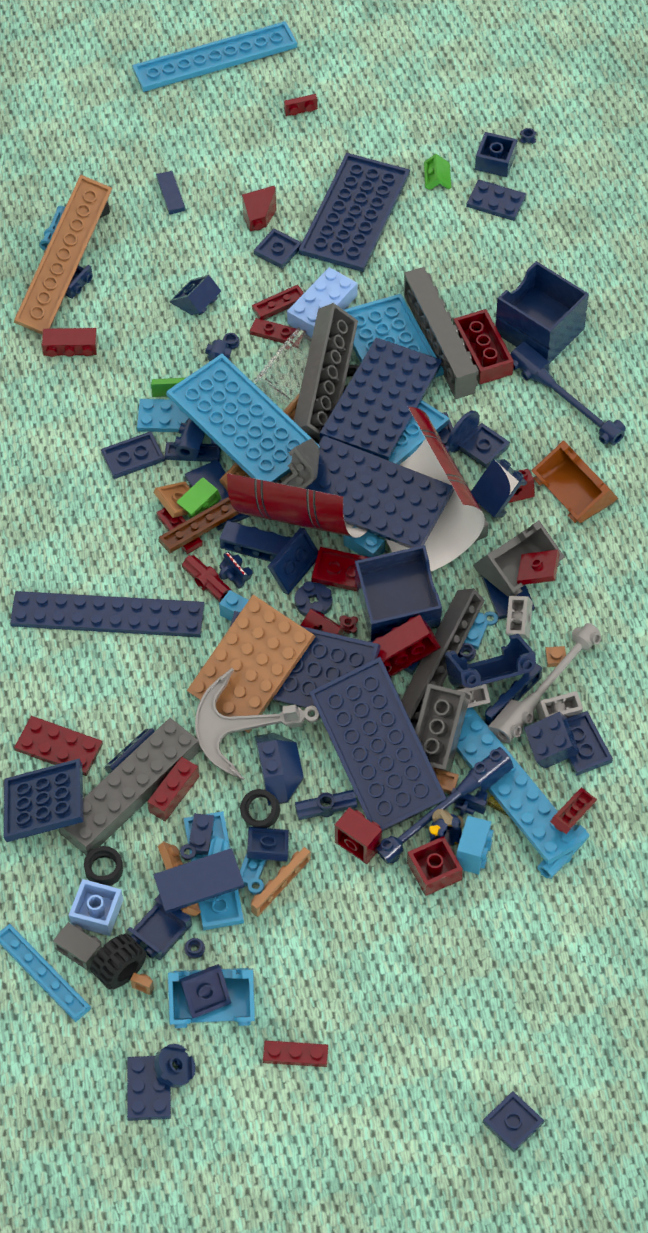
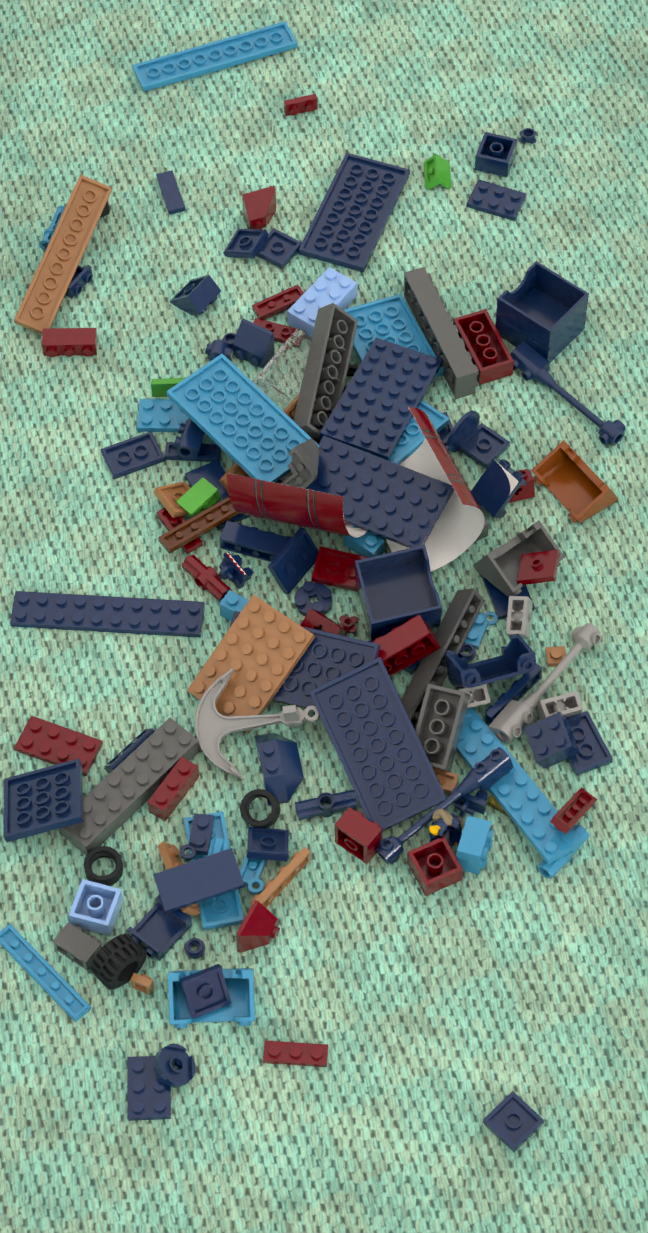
(245, 243): none -> dark blue tile
(253, 344): none -> dark blue slope
(257, 928): none -> dark red slope

